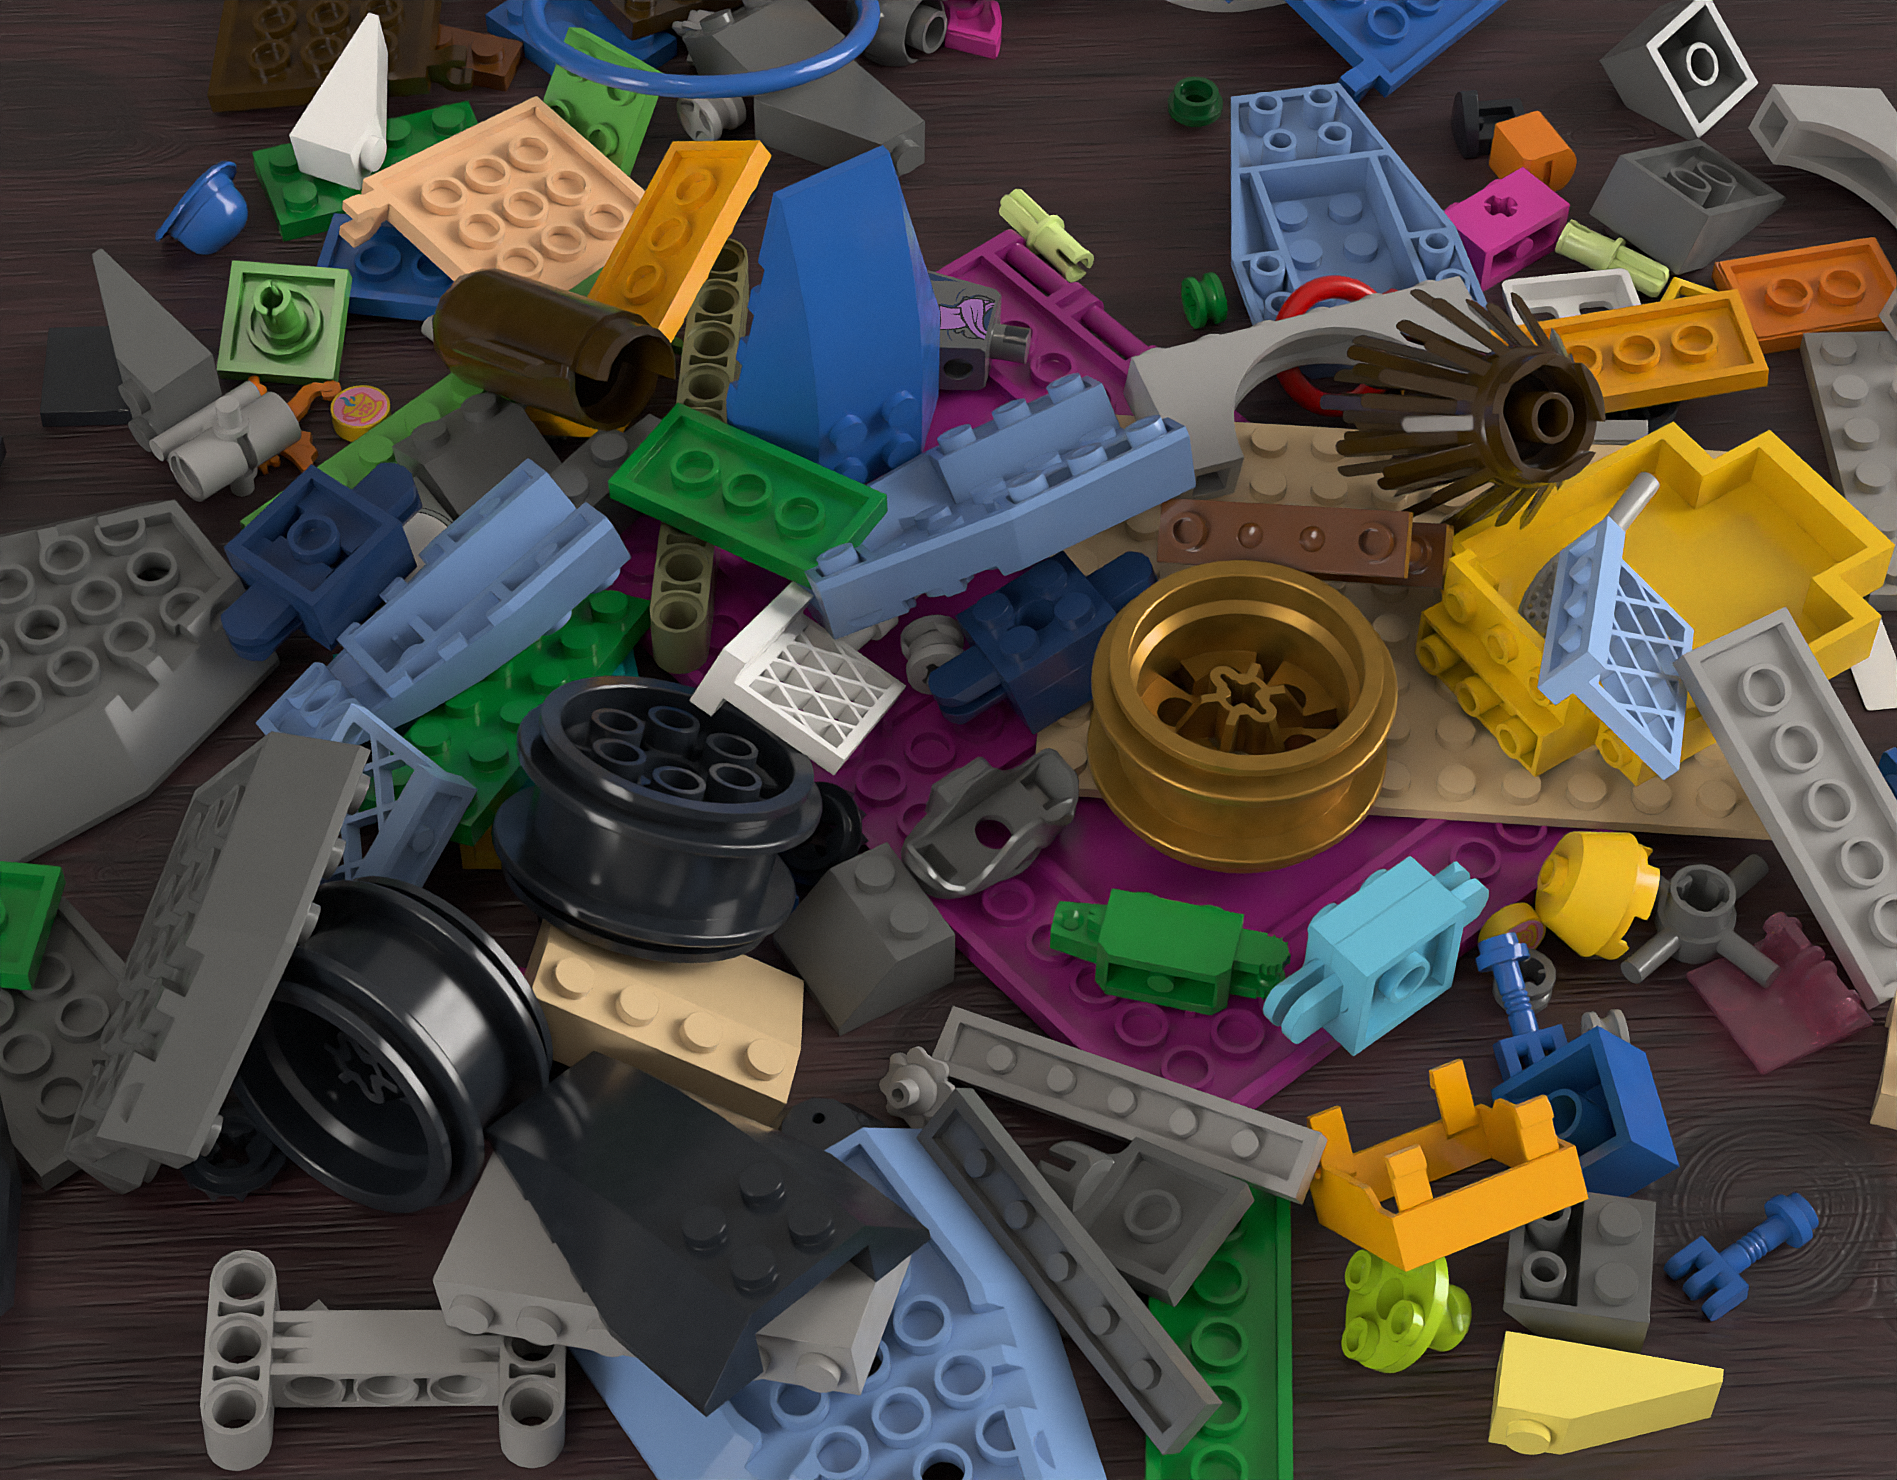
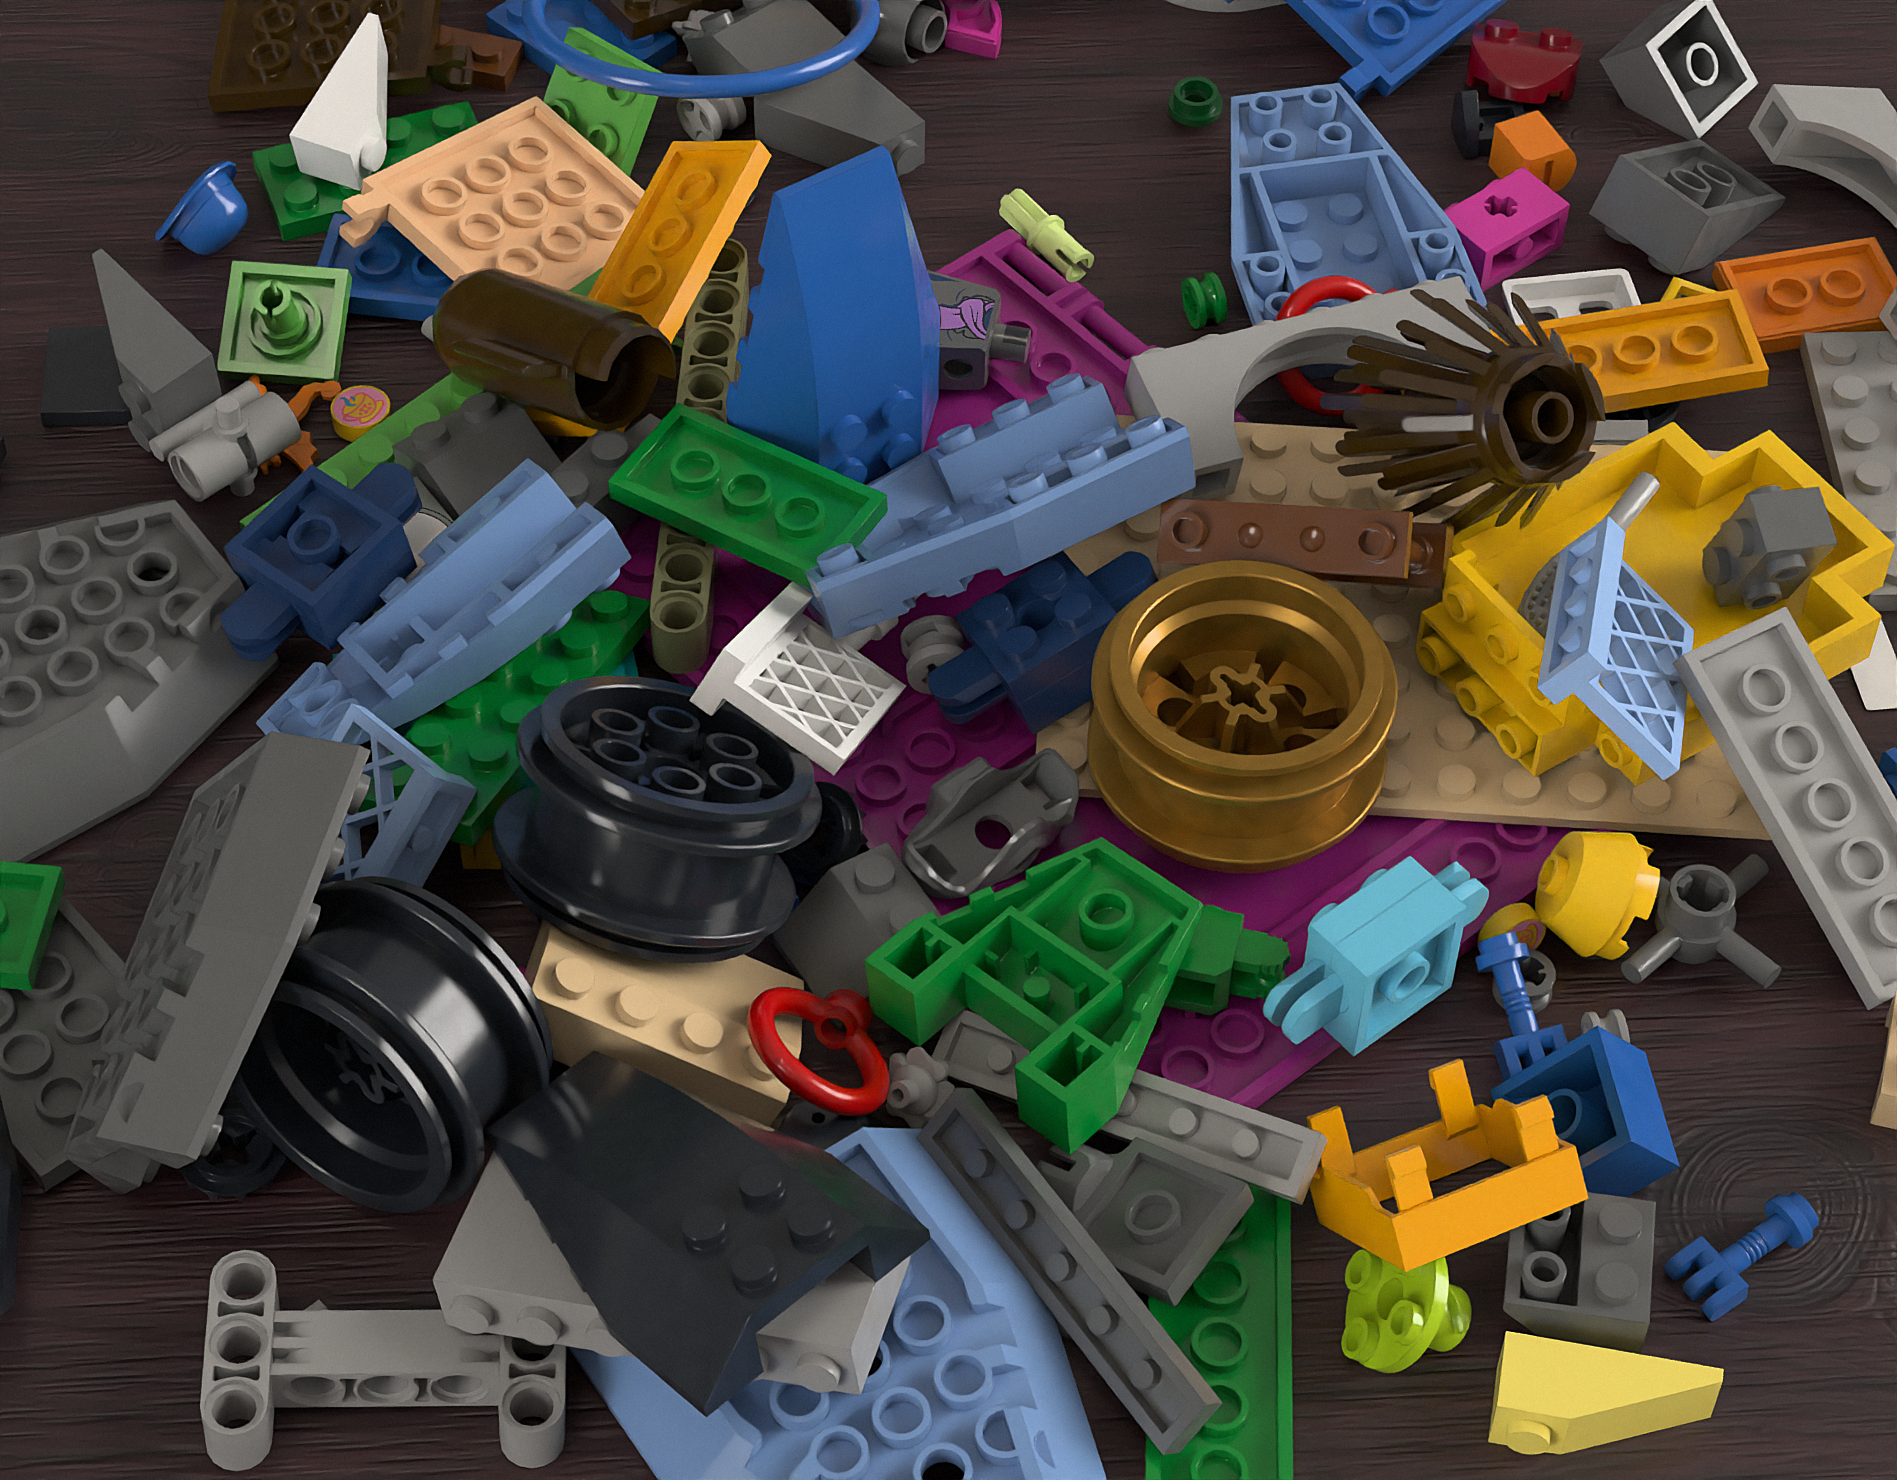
(839, 1004): none -> red piece
(1057, 963): none -> green wedge
(1522, 63): none -> dark red slope
(1604, 253): yellowish green axle -> none
(1768, 546): none -> dark grey brick
(1794, 1014): clear pink hinge -> none

